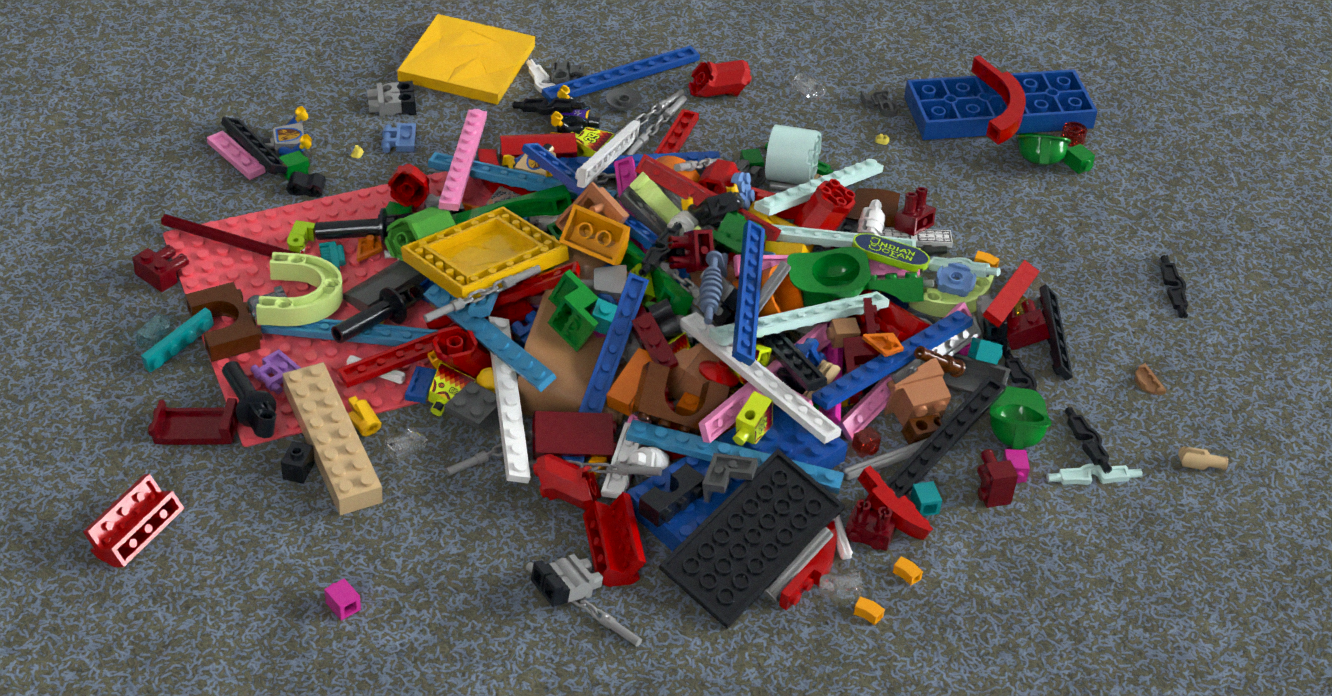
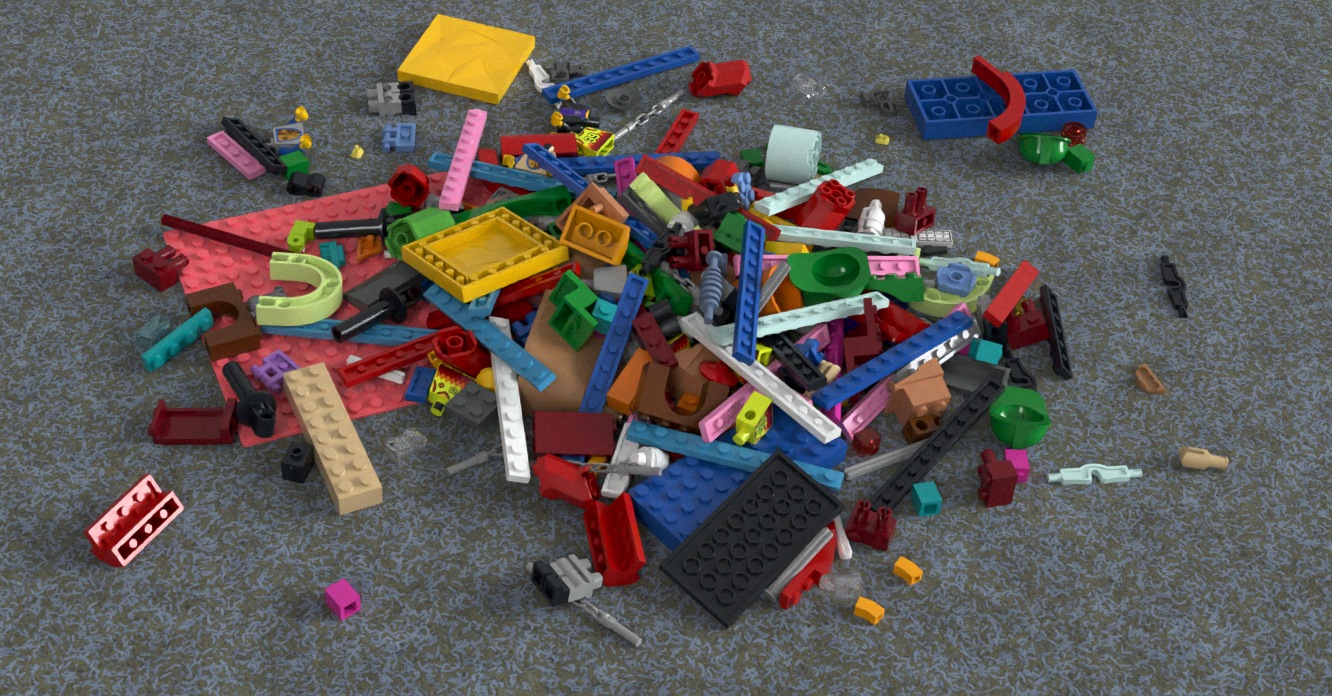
(363, 417): yellow rock -> none
(460, 303): light grey piece -> none
(542, 107): black piece -> none
(607, 154): white plate -> none
(662, 506): black arch -> none
(667, 114): light grey piece -> none
(691, 165): light grey piece -> none
(725, 467): dark grey panel -> none
(840, 329): medium nougat brick -> none
(884, 343): orange piece -> none
(891, 252): tile -> none
(908, 517): red slope -> none
(947, 362): reddish brown pin -> none
(1093, 441): black piece -> none

